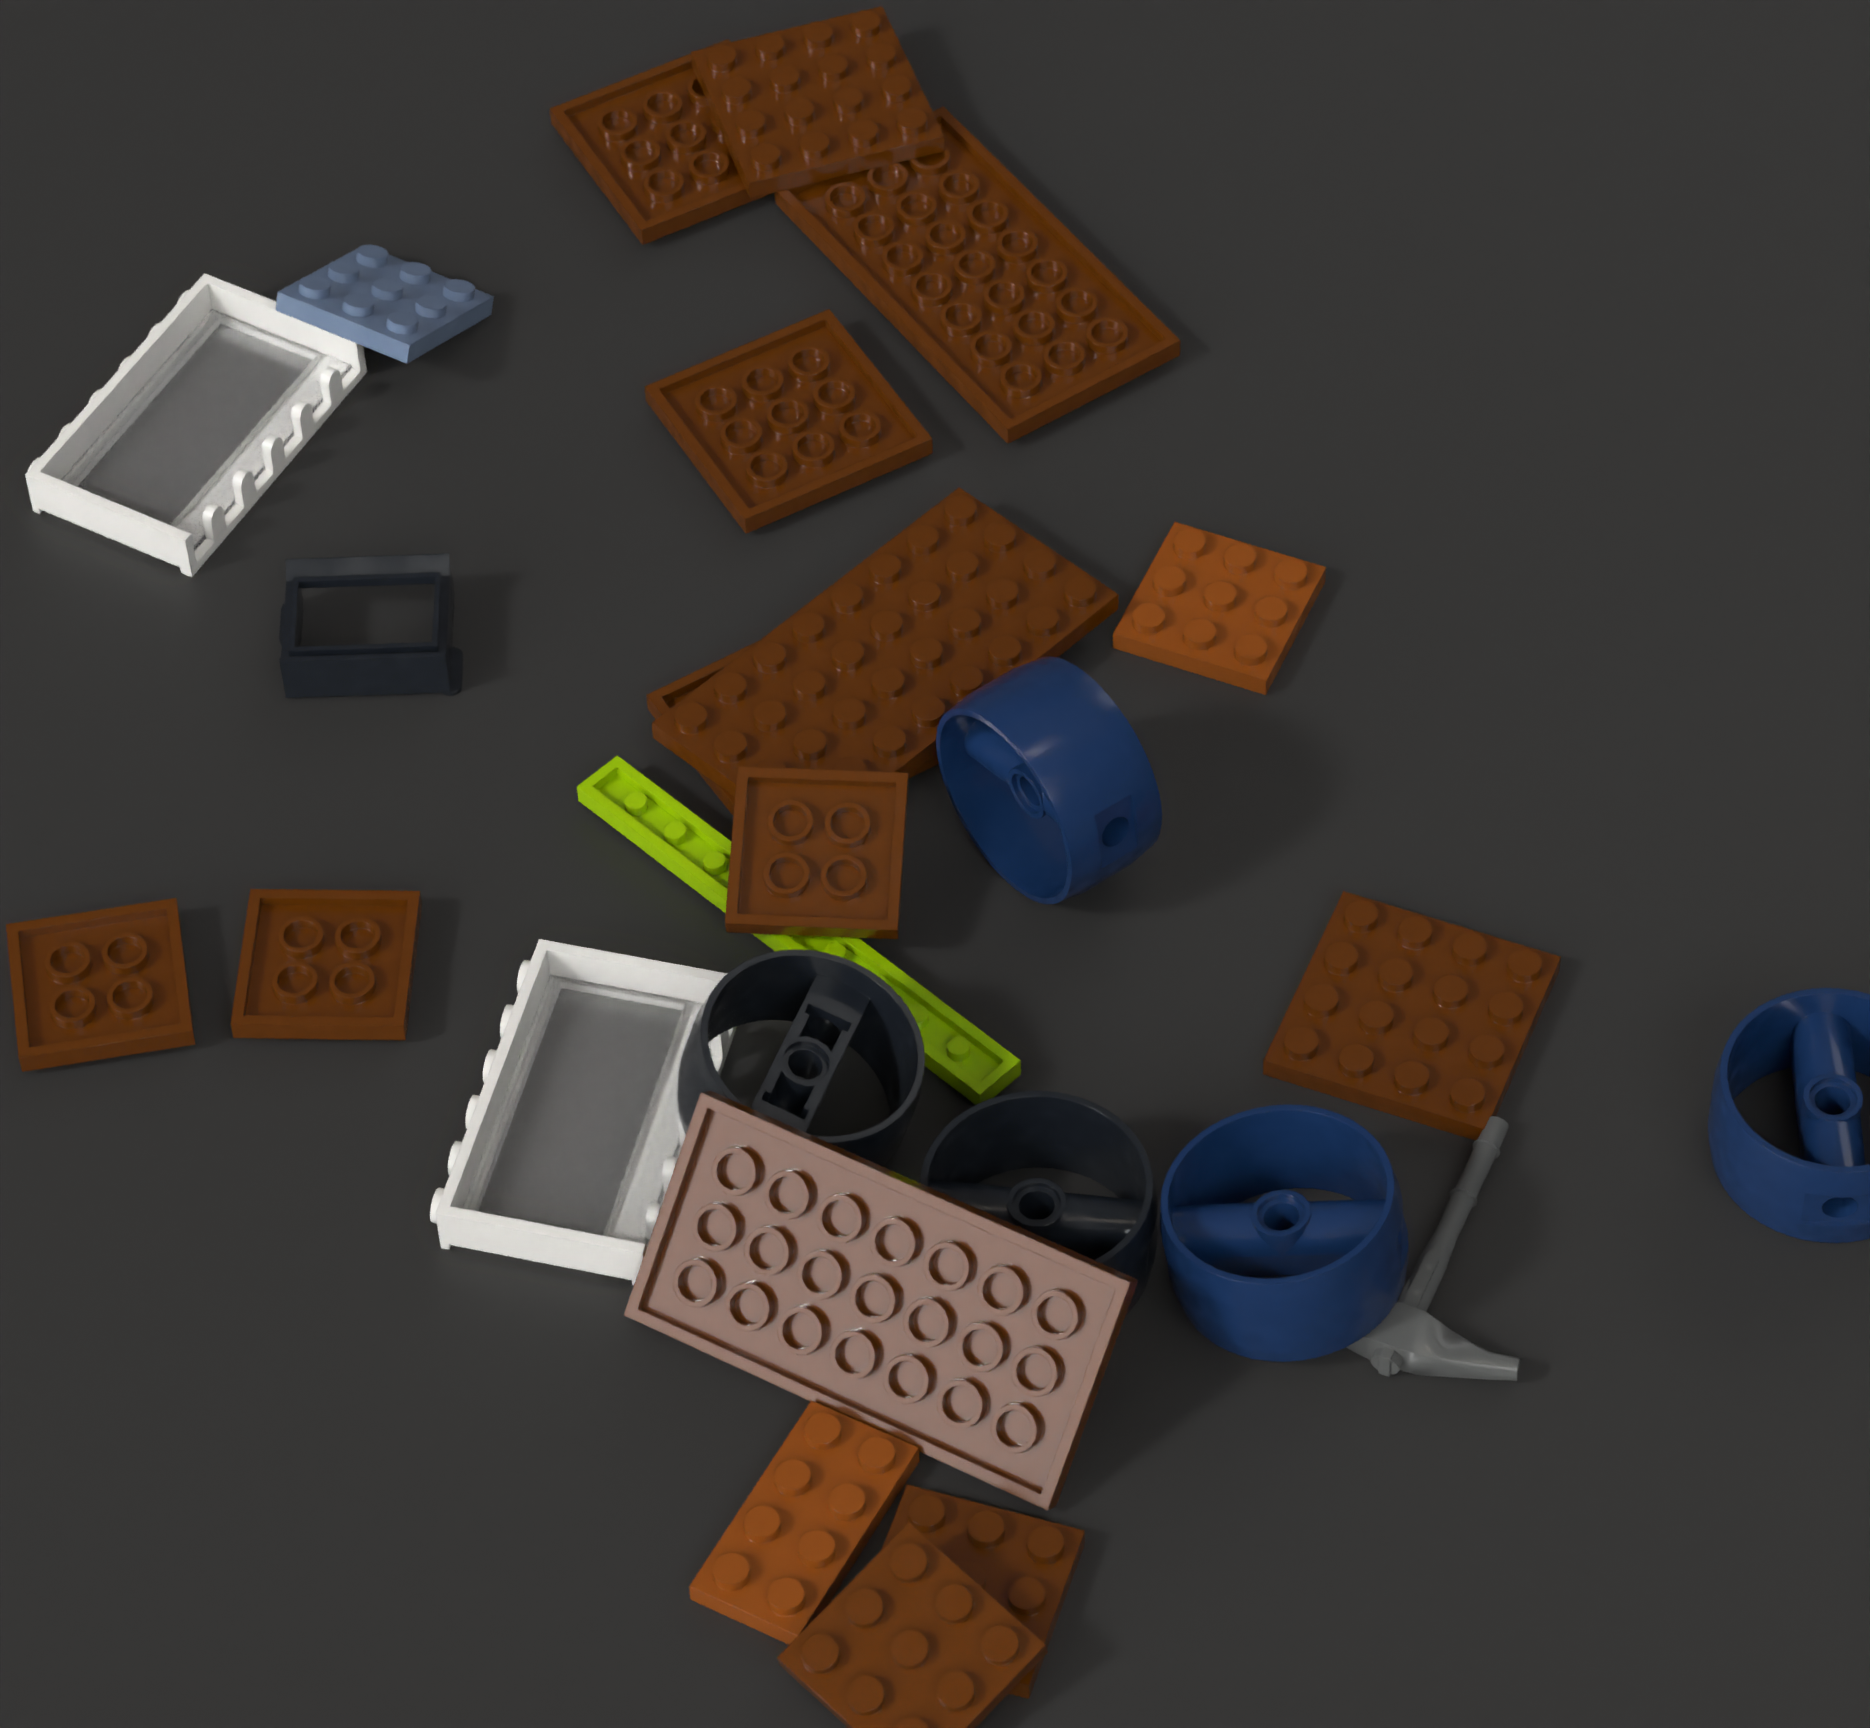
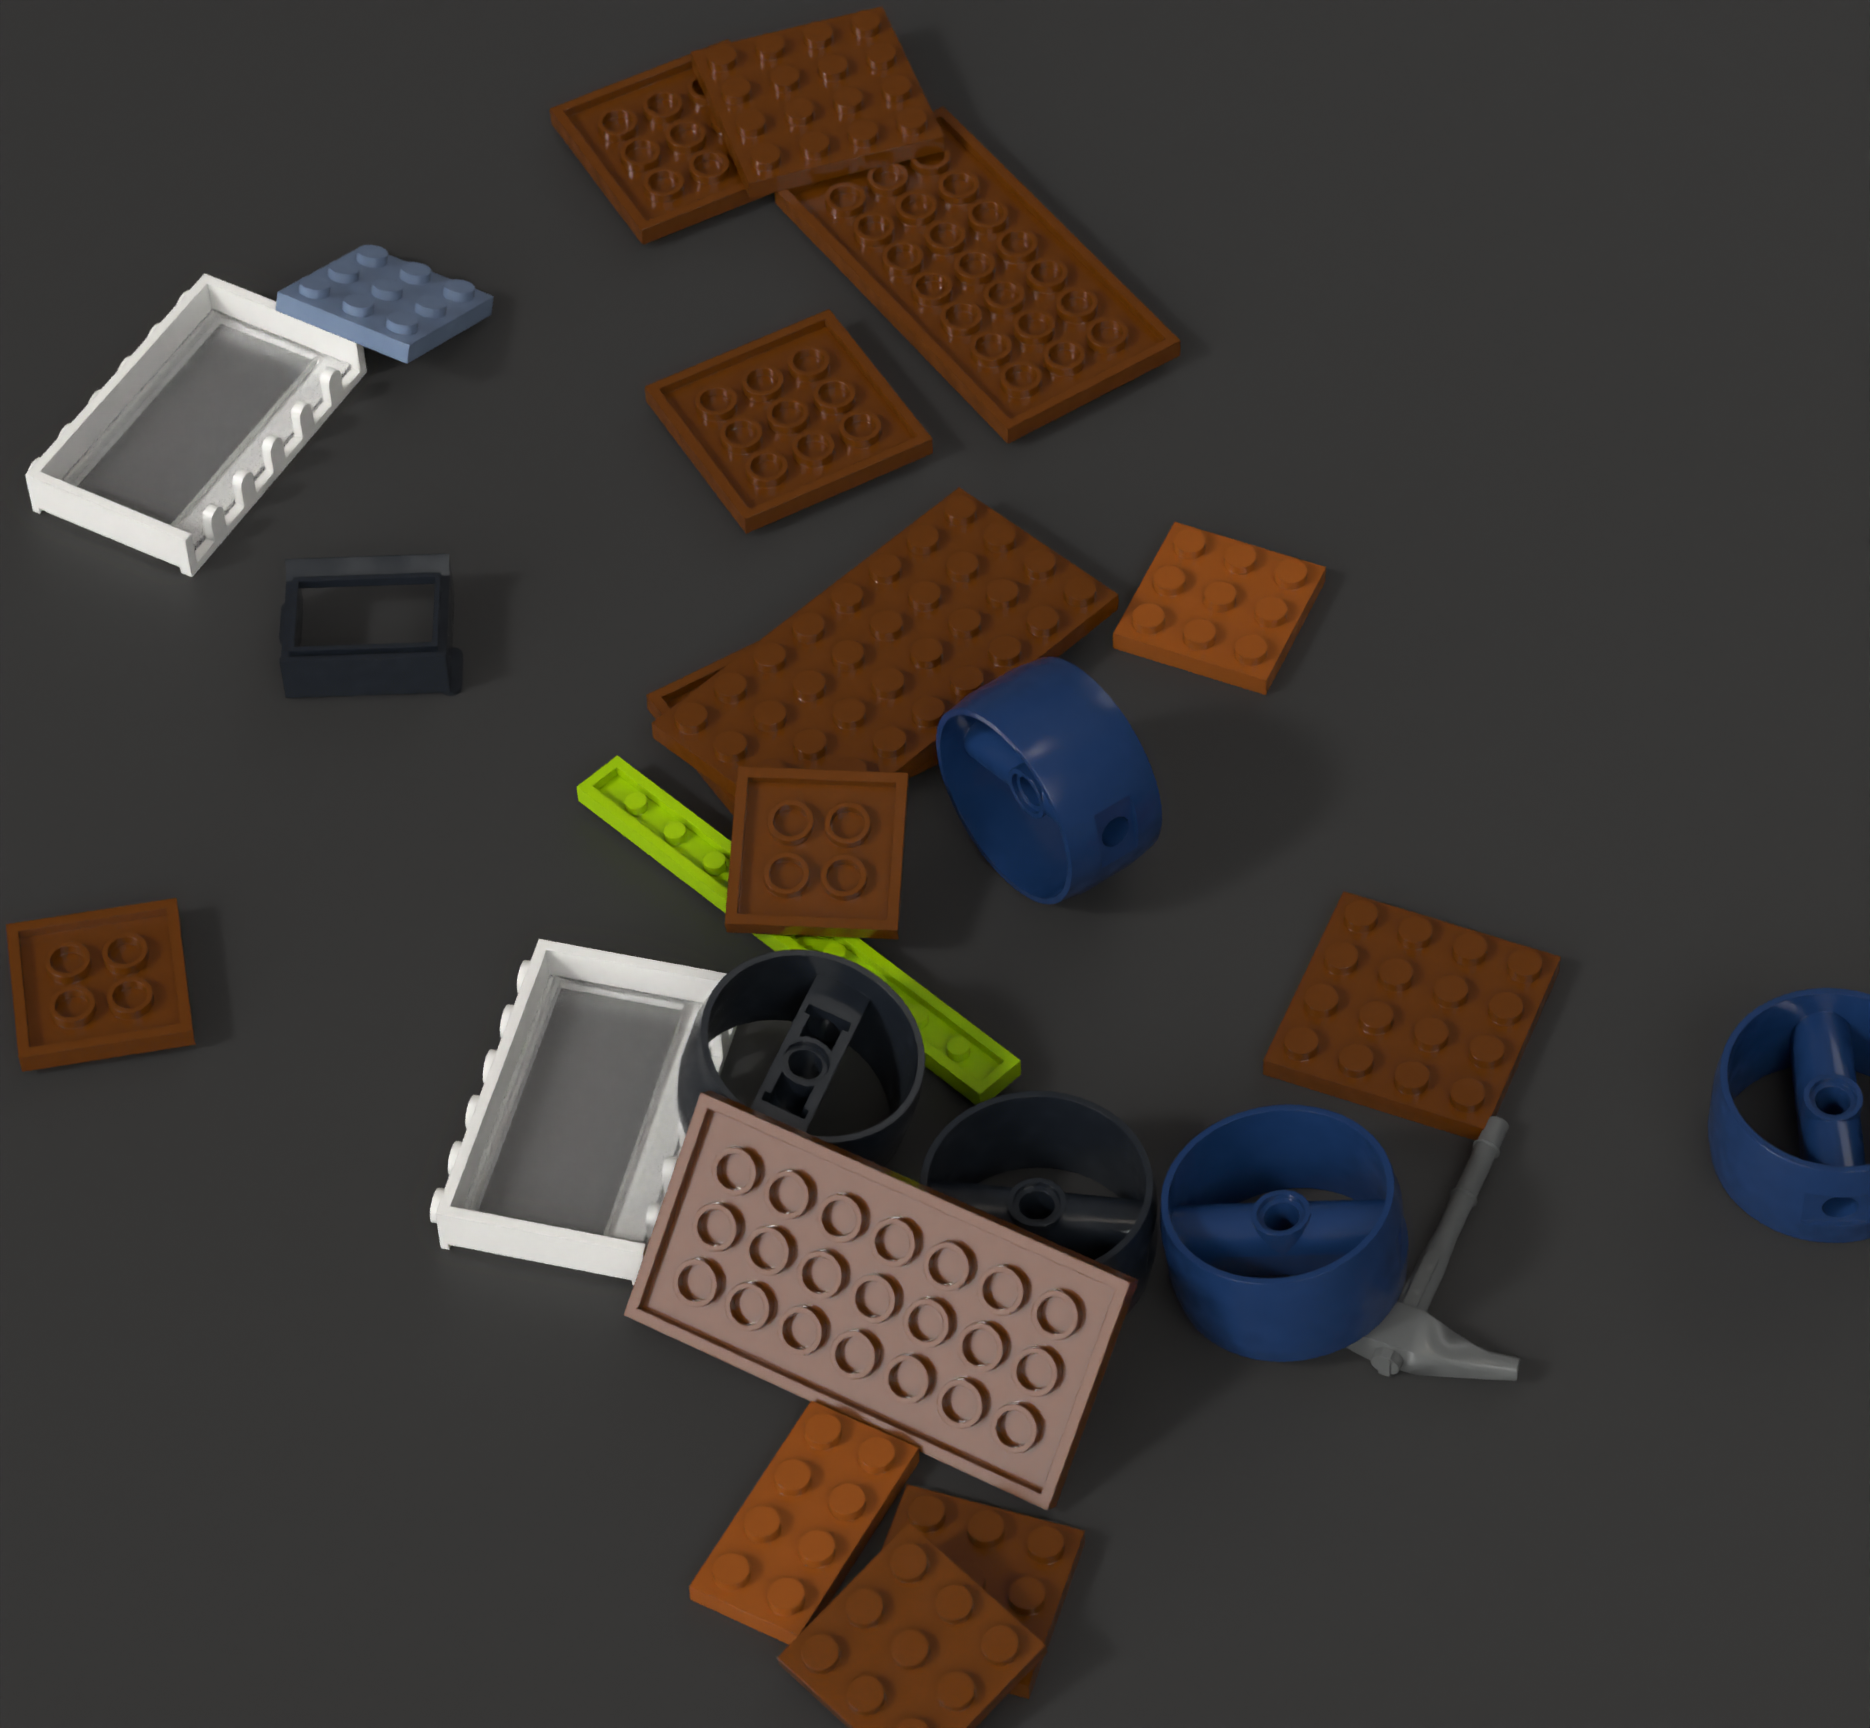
(327, 964): reddish brown plate -> none

